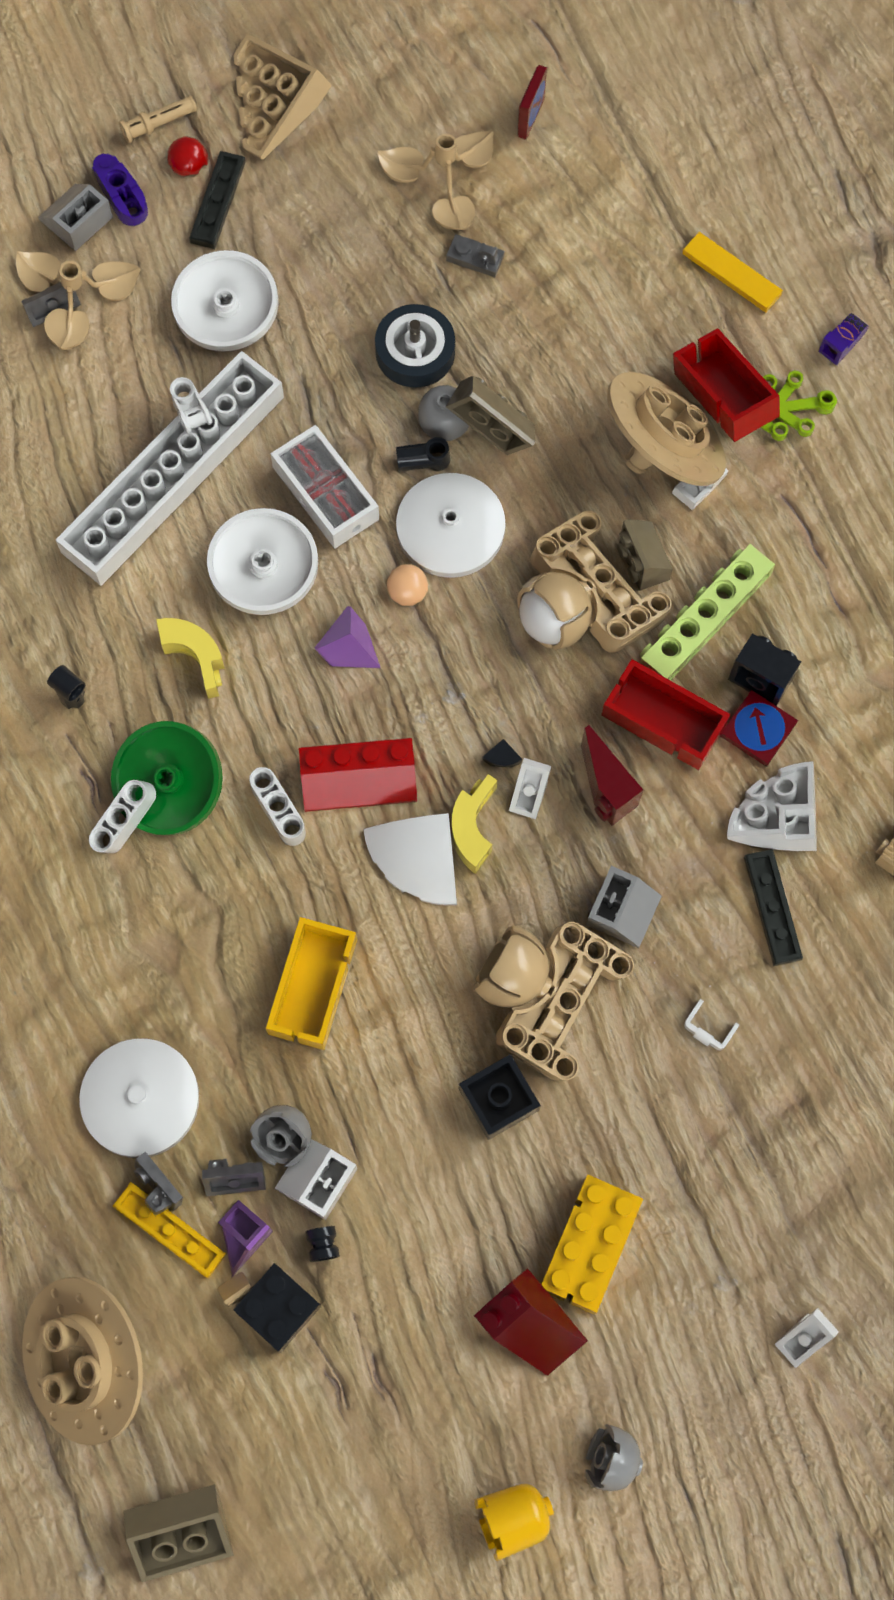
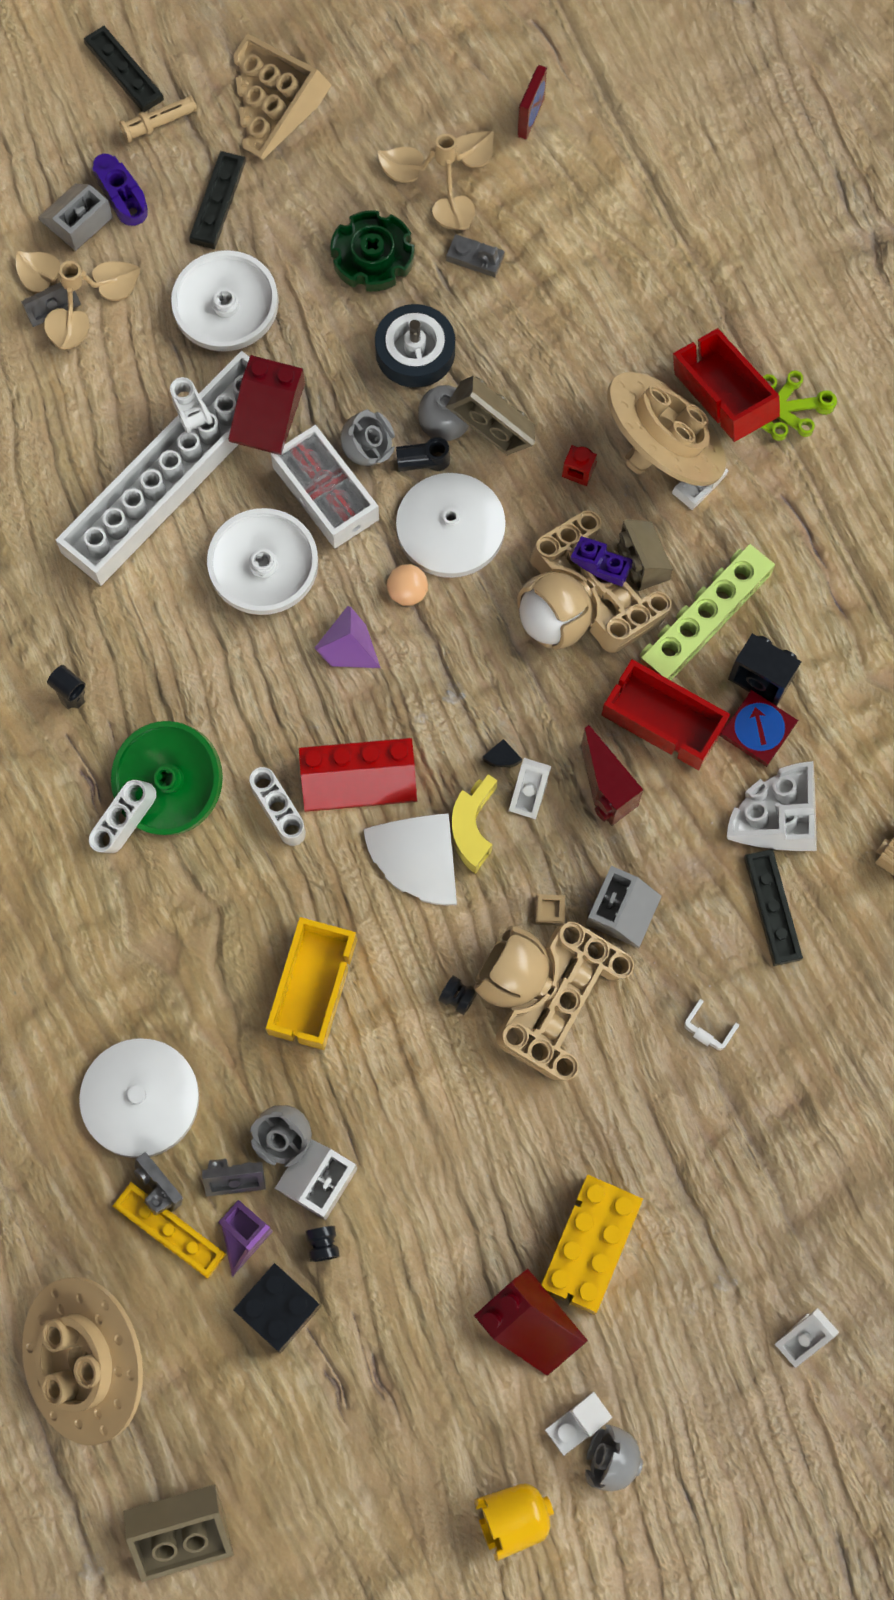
(123, 69): none -> pearl dark grey tile
(187, 156): red hair -> none
(190, 639): light yellow arch -> none
(235, 1289): tan slope -> none
(266, 404): none -> dark red slope
(367, 438): none -> light grey cylinder
(372, 250): none -> dark green piece
(464, 998): none -> black wheel
(499, 1097): black brick -> none
(550, 909): none -> tan tile
(578, 1423): none -> white slope
(582, 460): none -> red brick
(598, 561): none -> dark purple slope
(732, 272): yellow tile -> none
(843, 338): dark purple leg -> none

